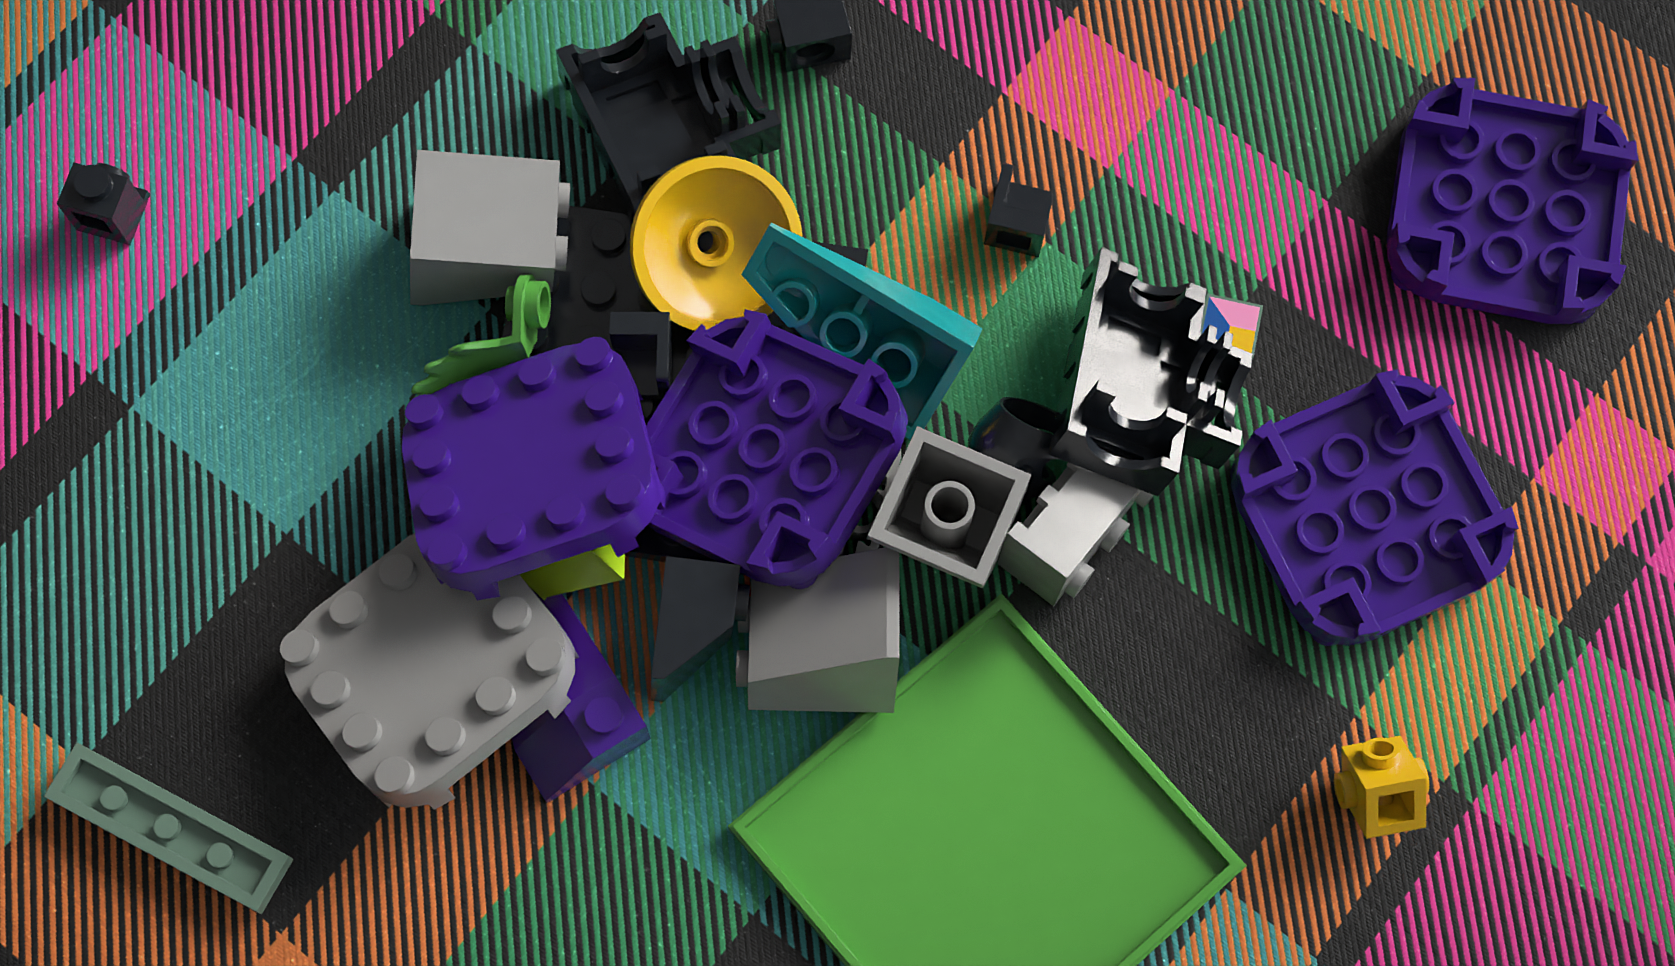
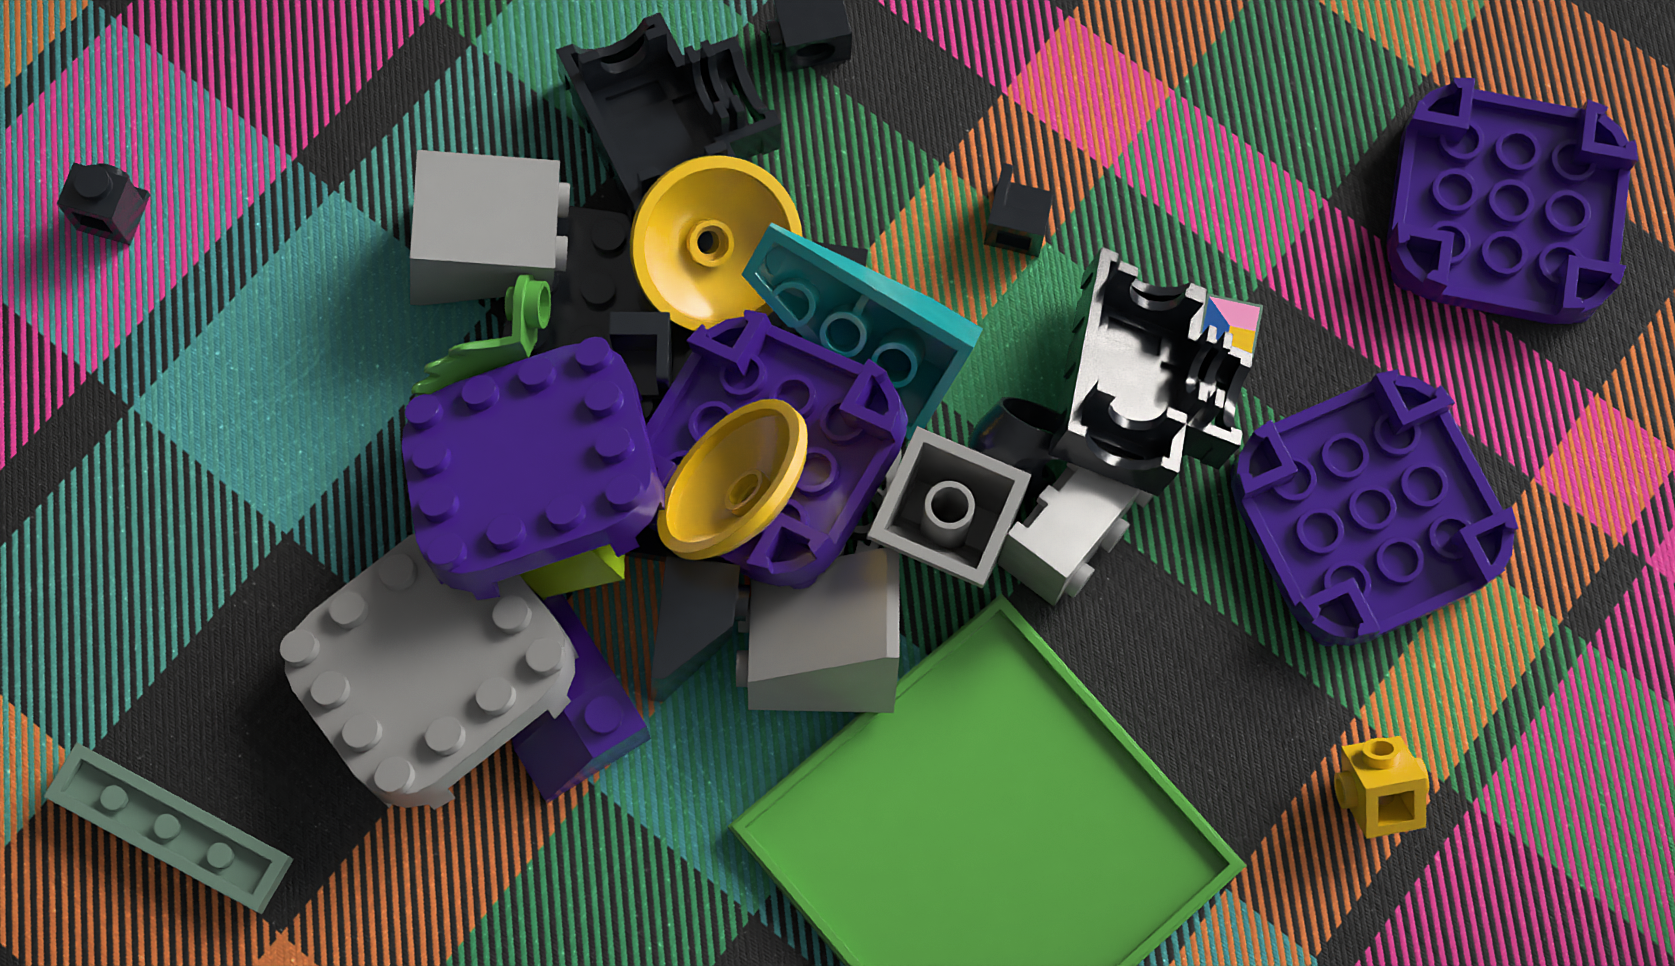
(734, 480): none -> yellow dish

